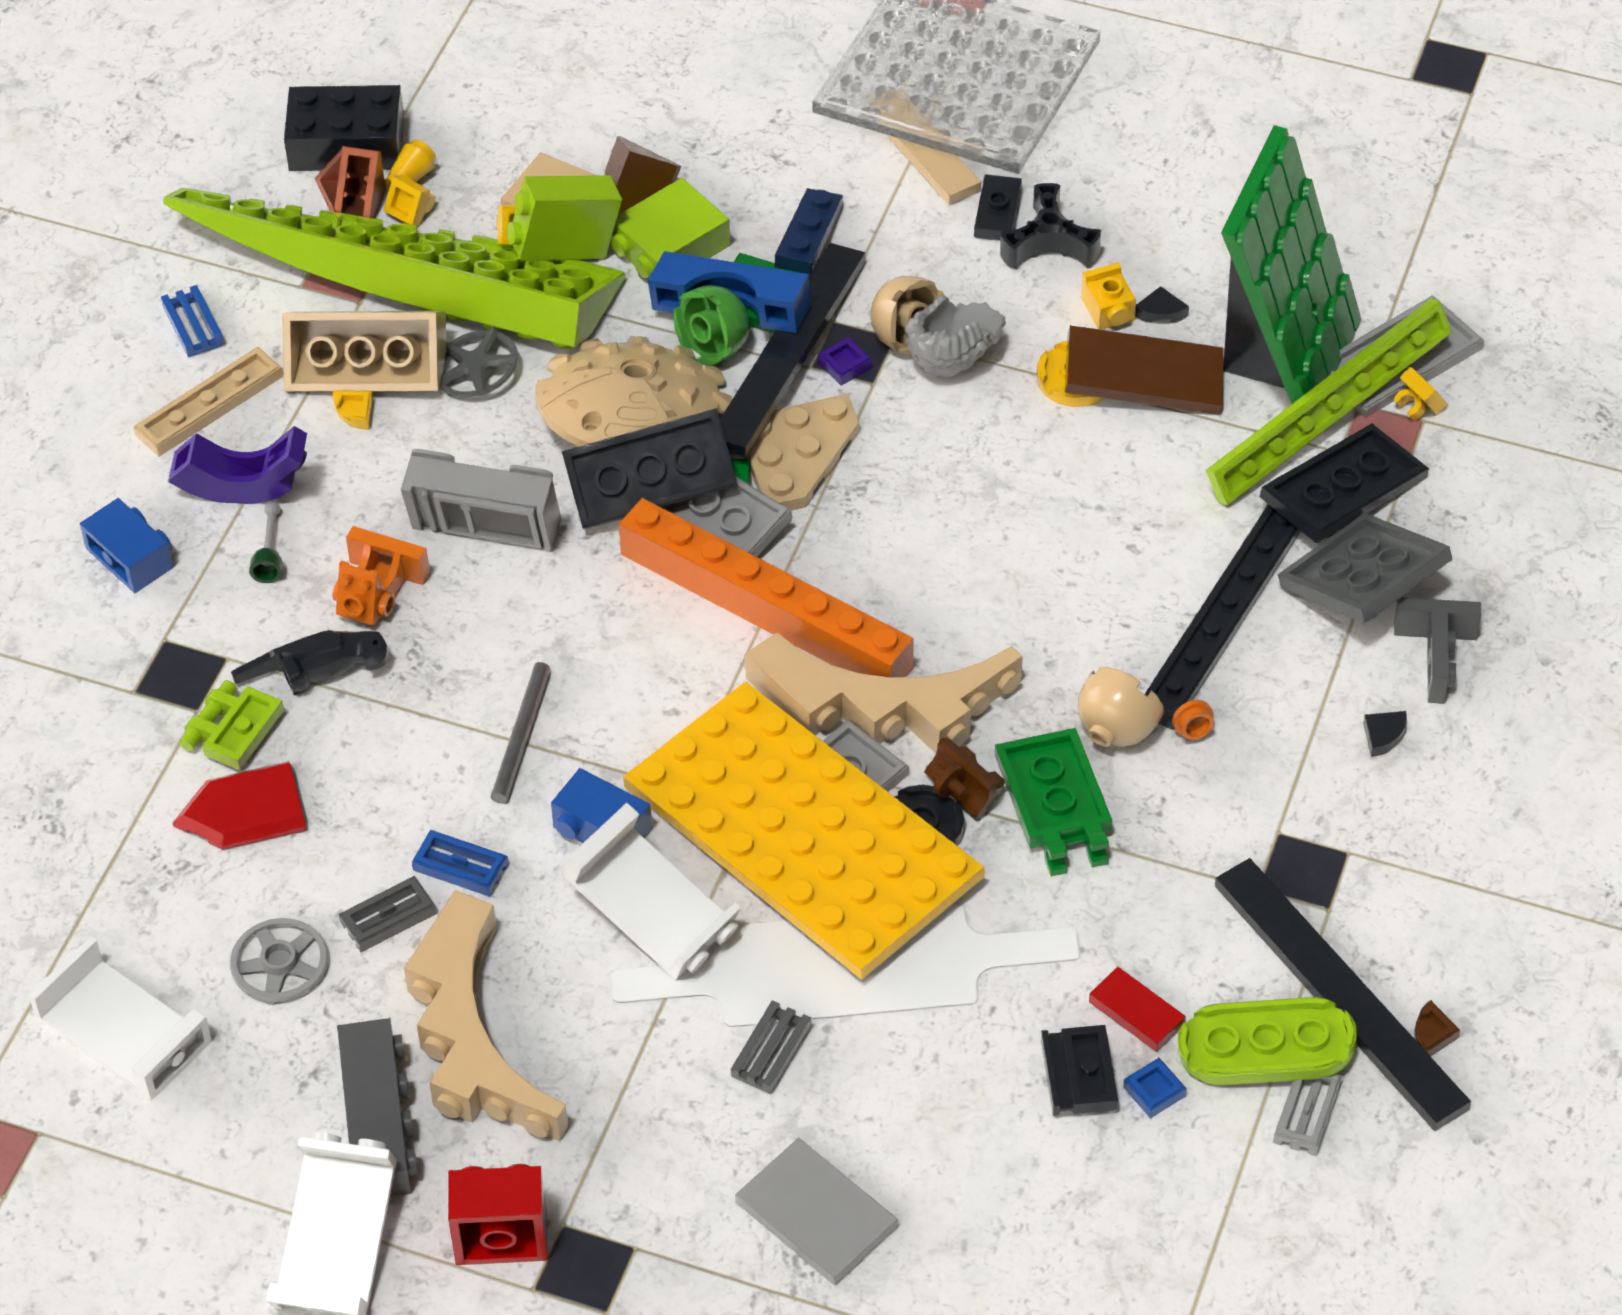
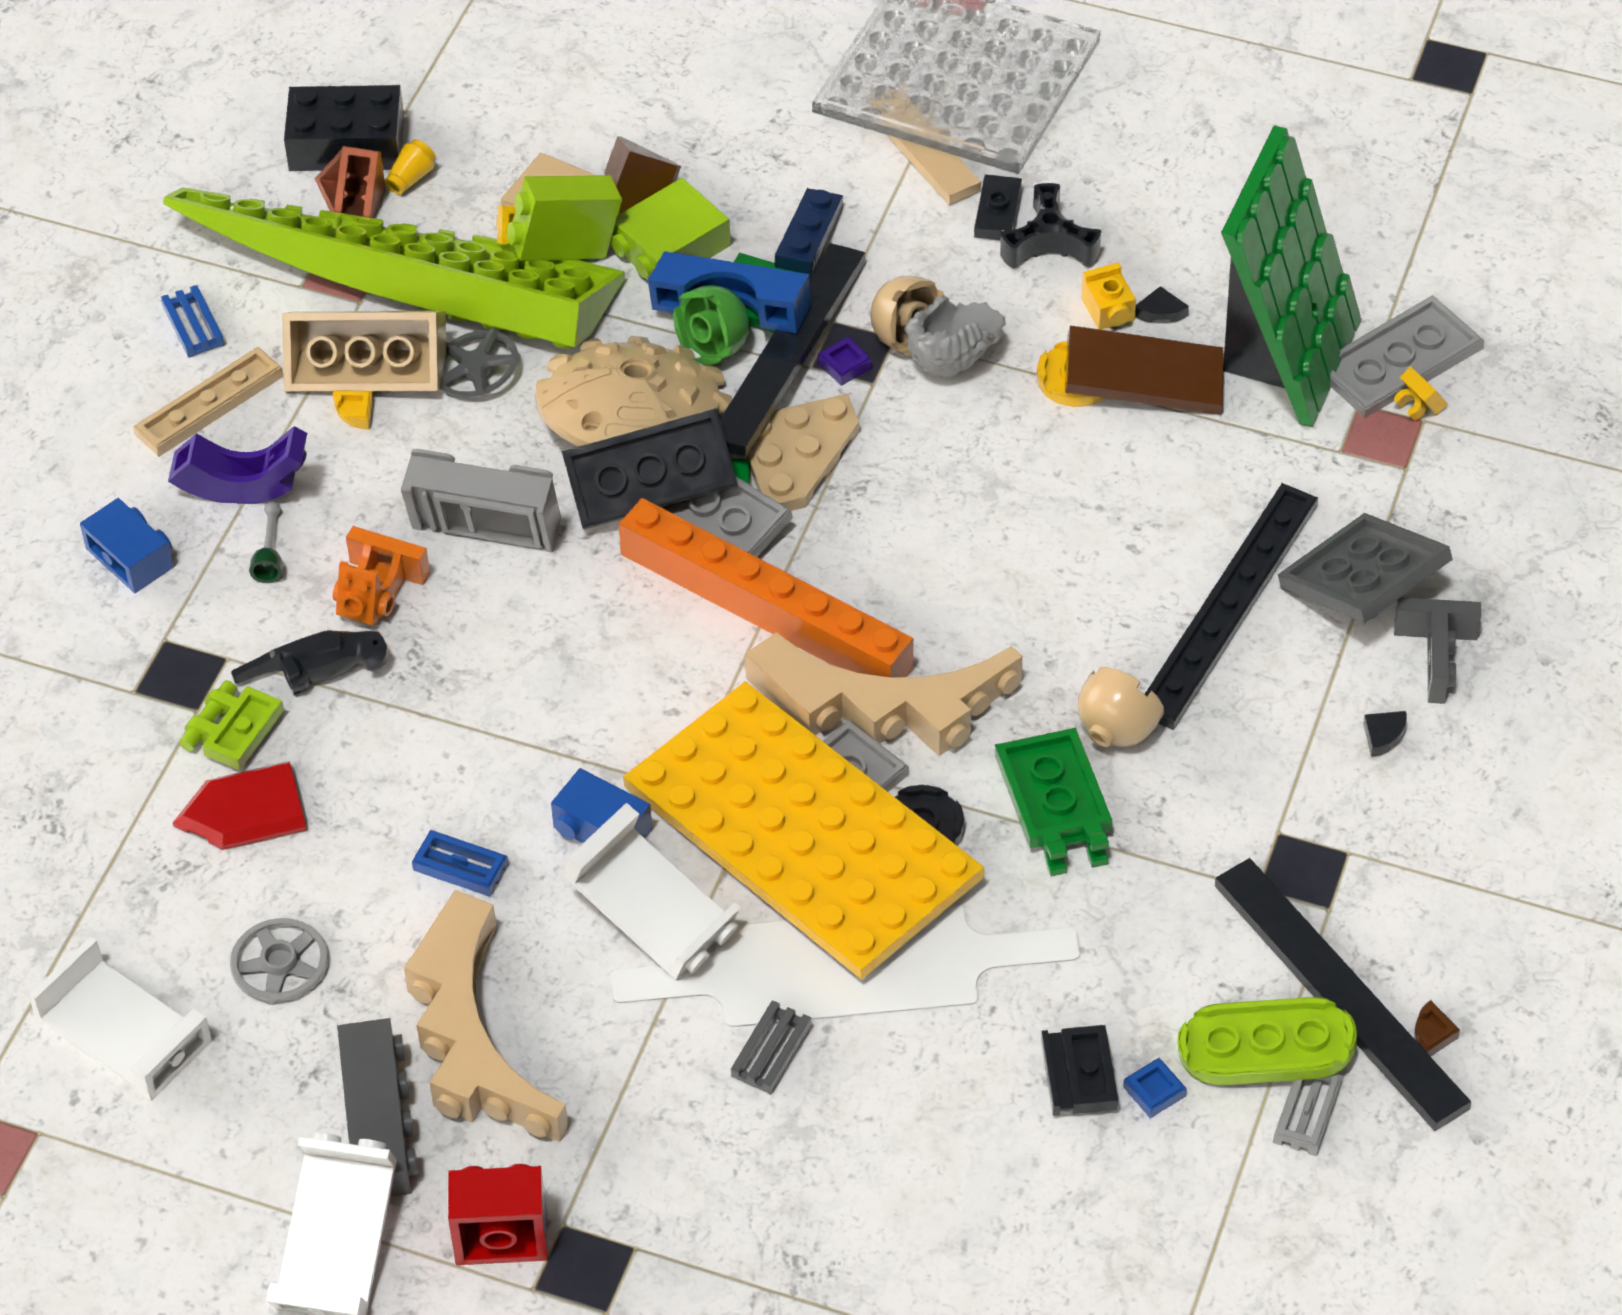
(391, 918): dark grey tile -> none
(408, 200): yellow tile -> none
(520, 733): flat silver bar -> none
(816, 1211): light grey tile -> none
(962, 778): reddish brown hips -> none
(1137, 1009): red tile -> none
(1193, 719): orange plate -> none
(1328, 402): lime tile -> none
(1344, 482): black tile -> none

